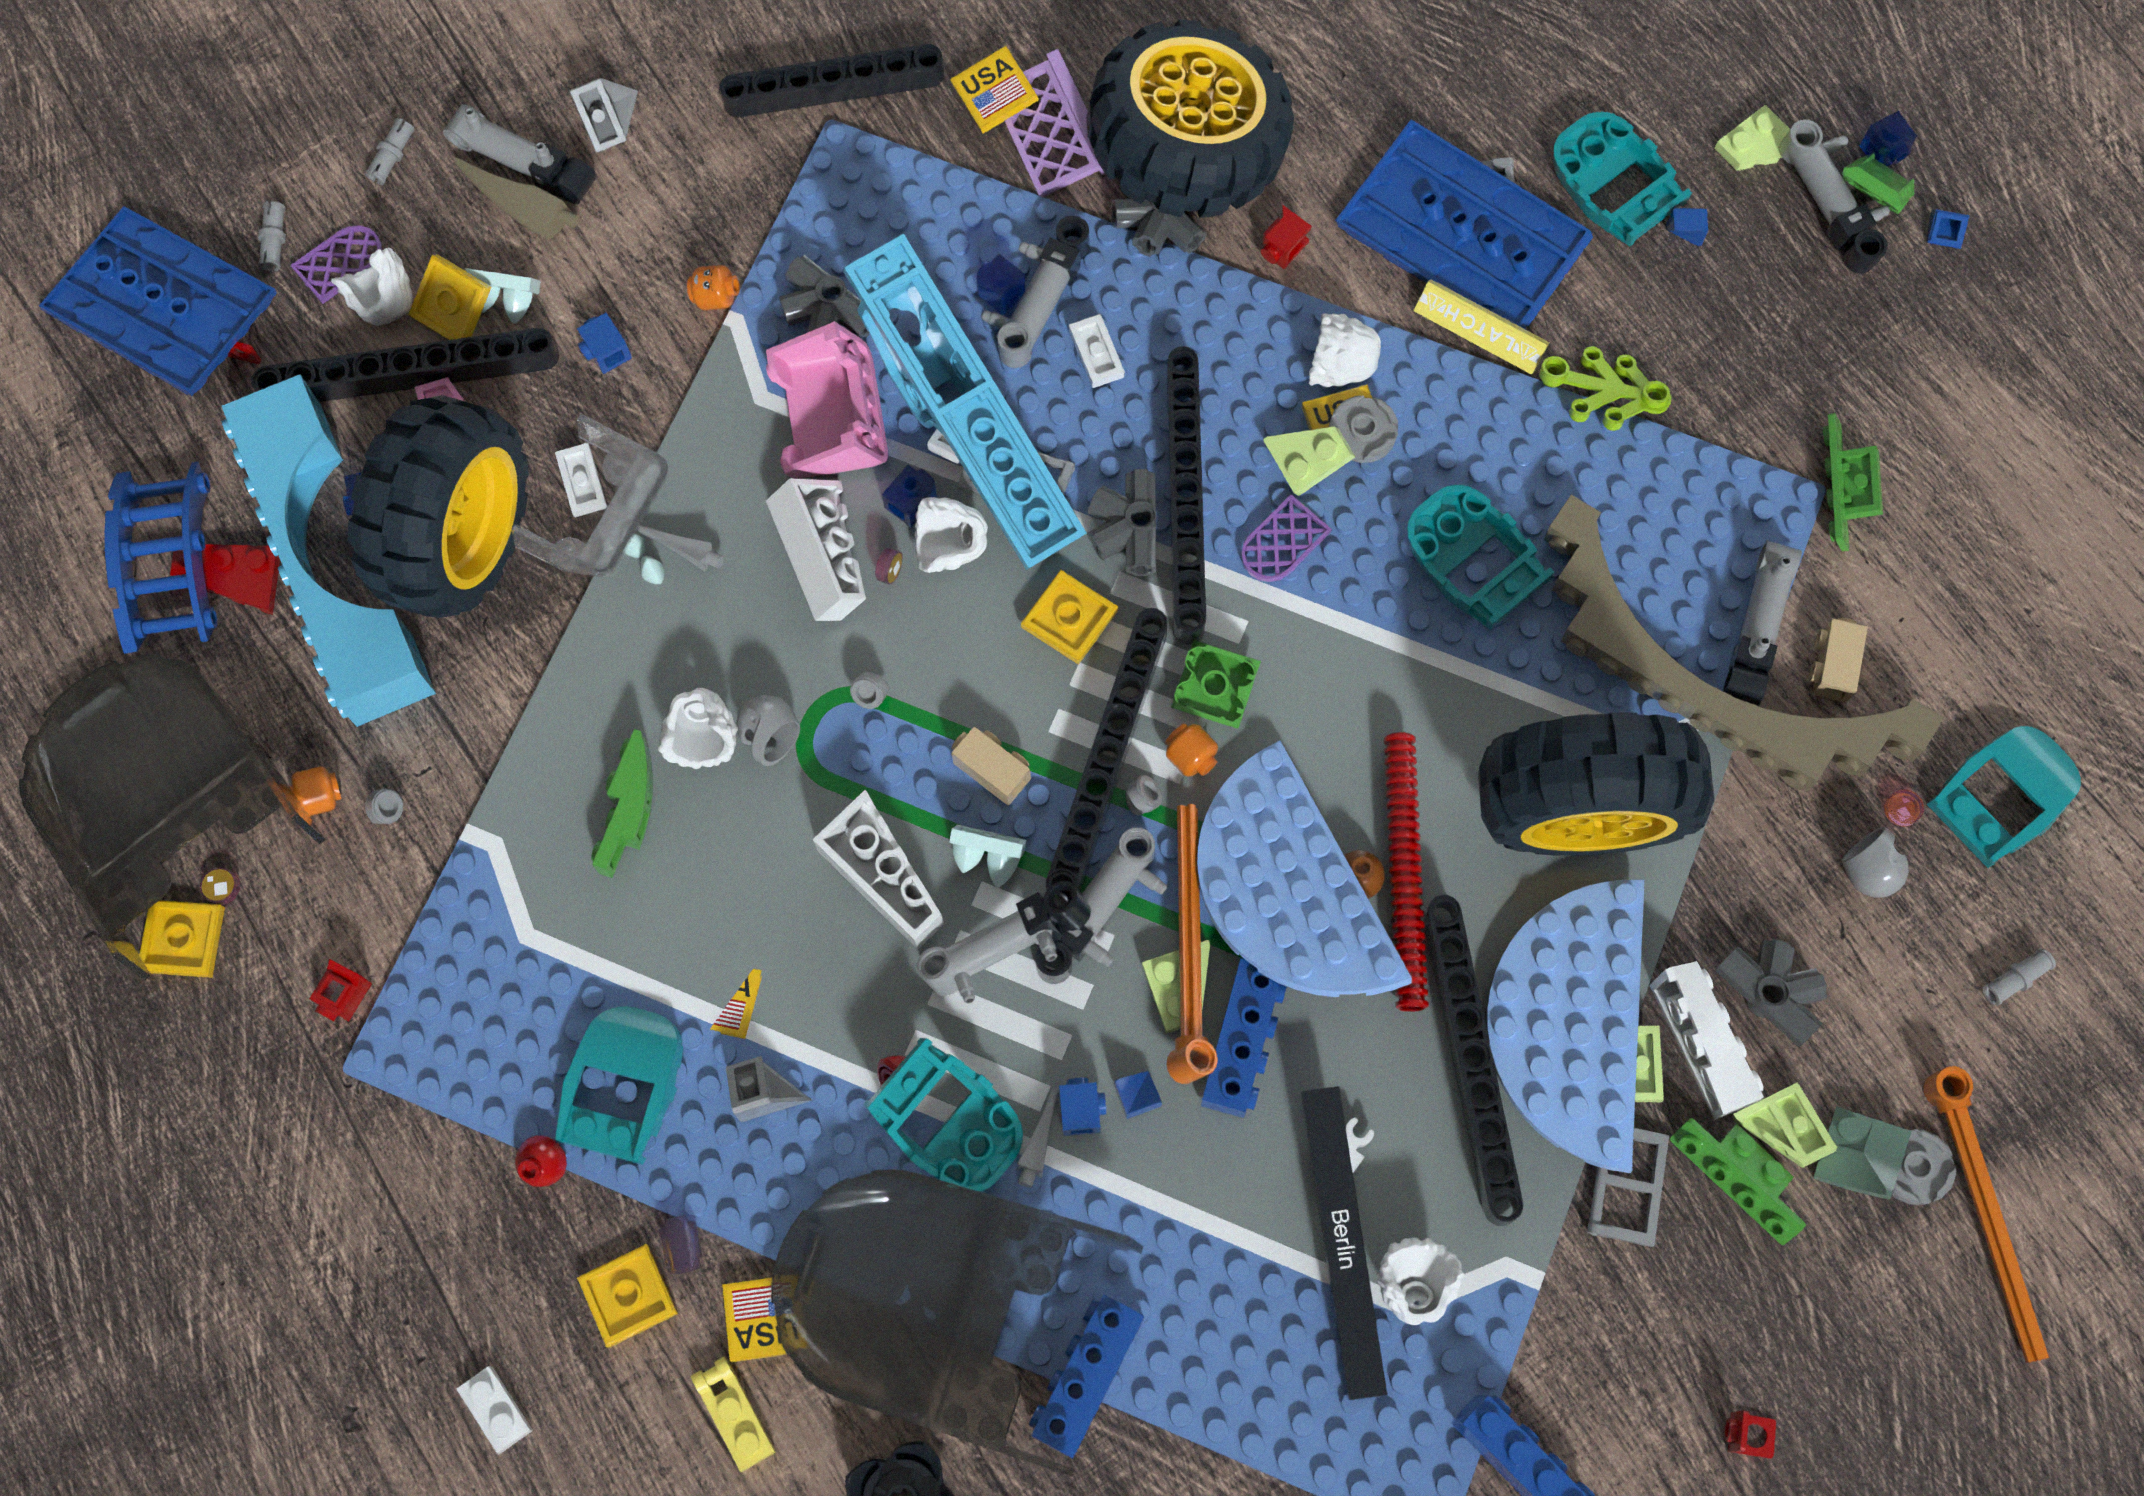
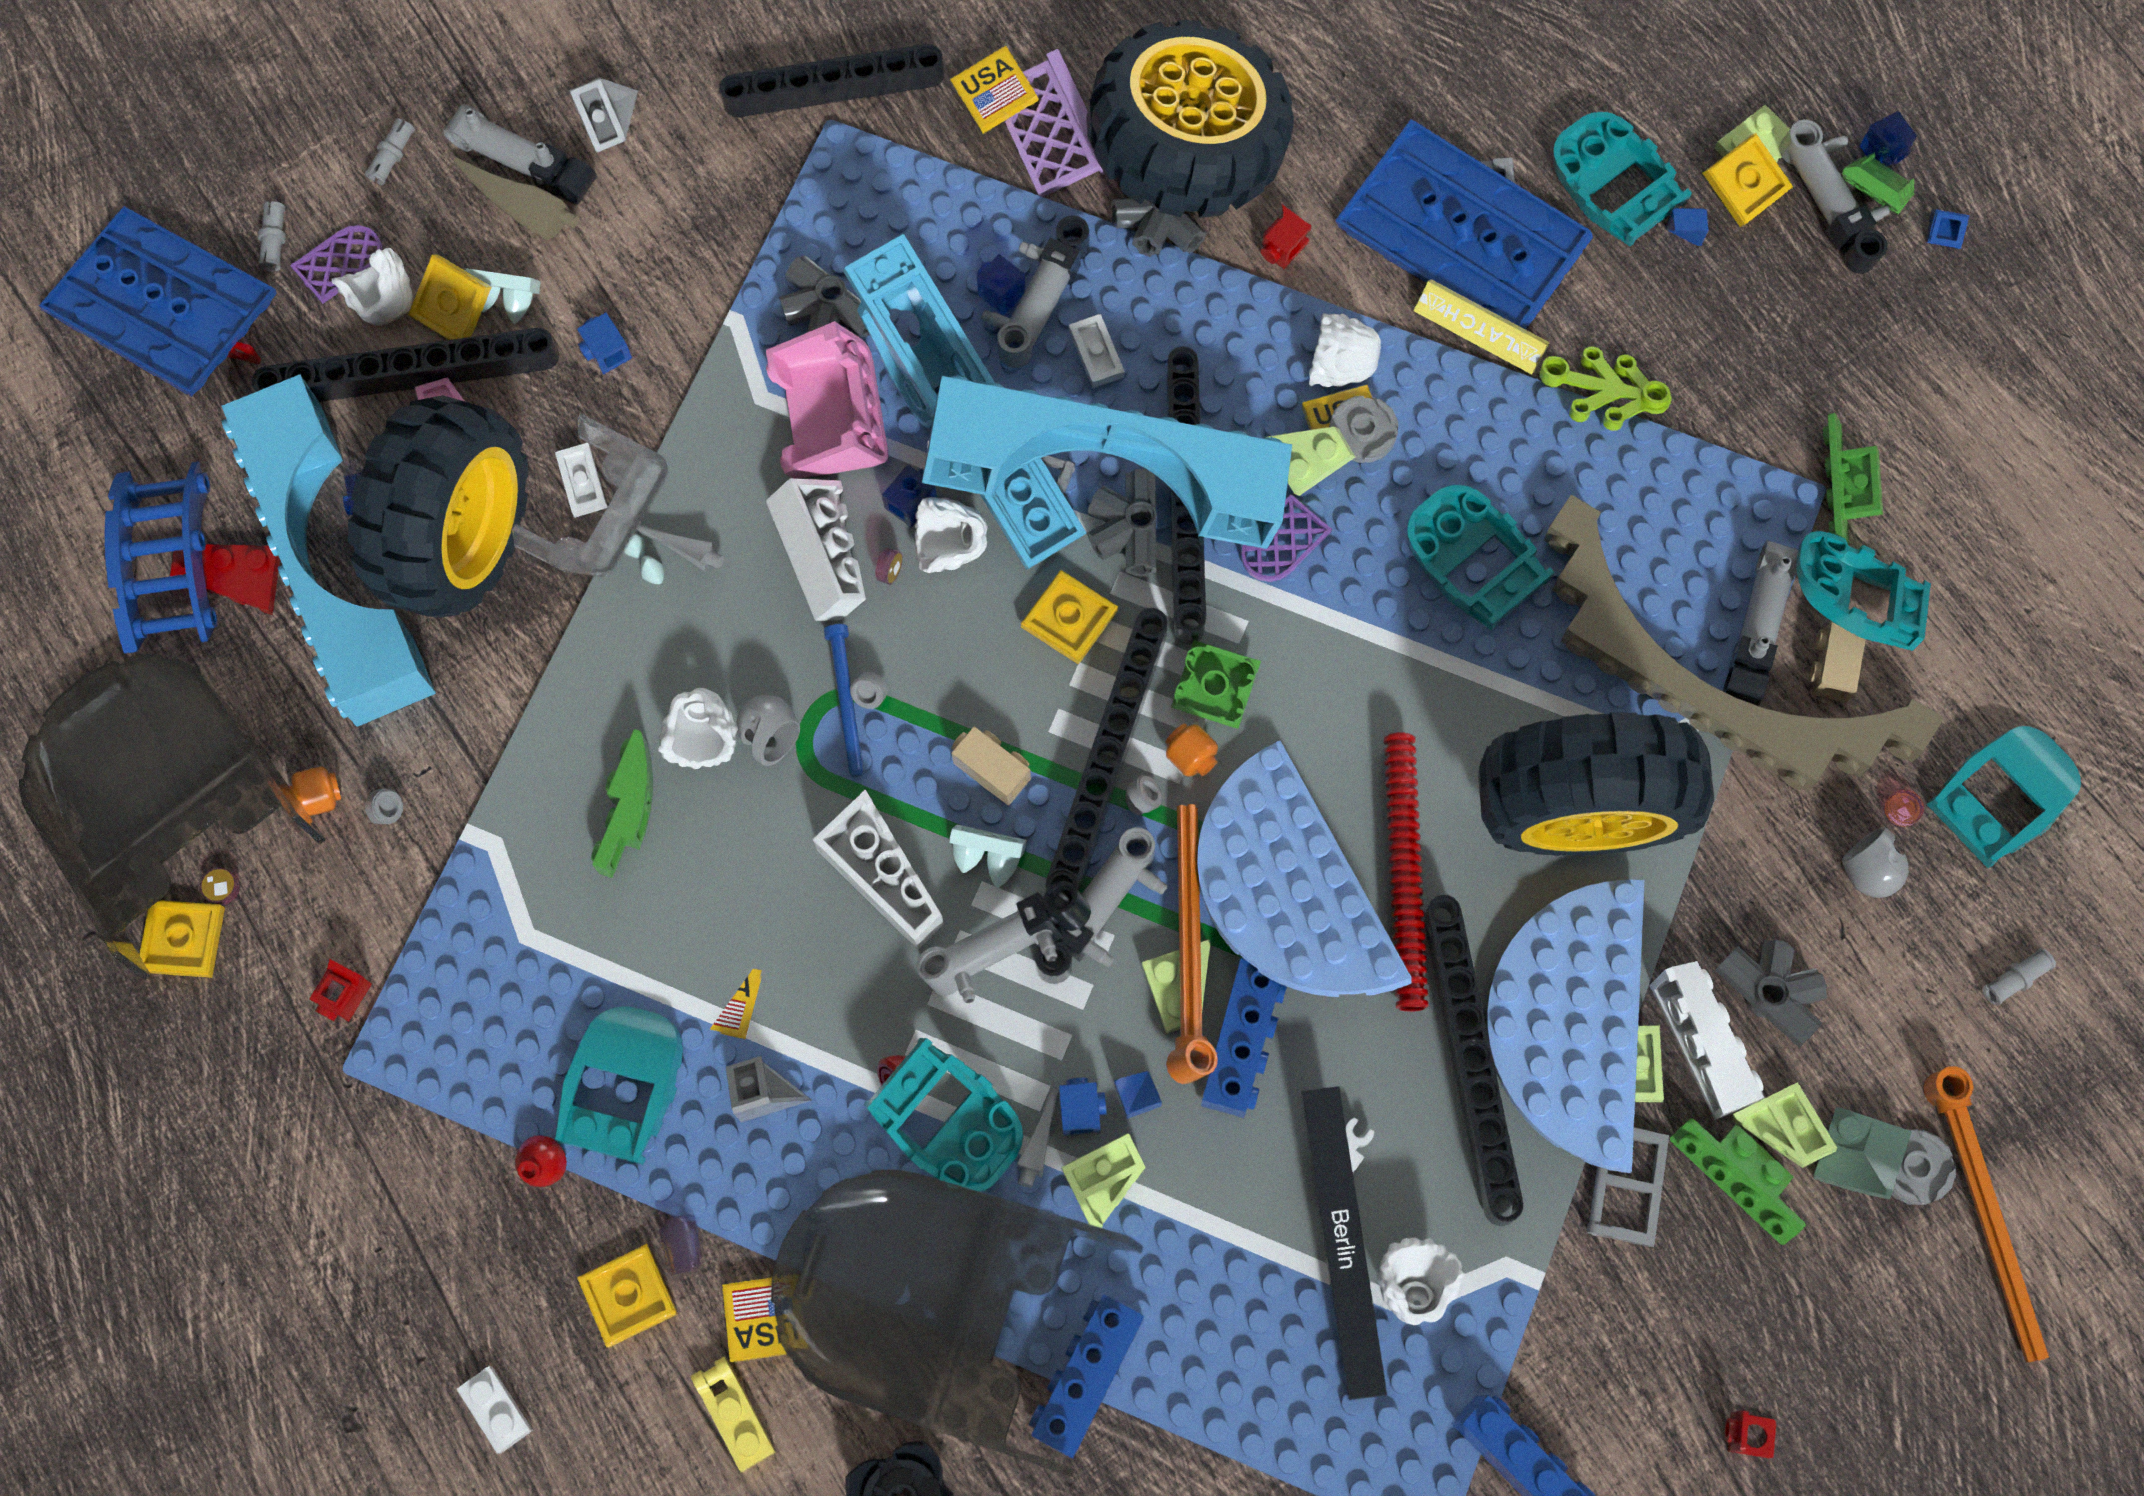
(713, 287): orange head -> none
(836, 635): none -> blue bar
(1104, 1177): none -> yellowish green wing
(1223, 478): none -> medium azure arch
(1367, 870): dark orange brick -> none
(1747, 179): none -> yellow tile
(1826, 575): none -> teal slope

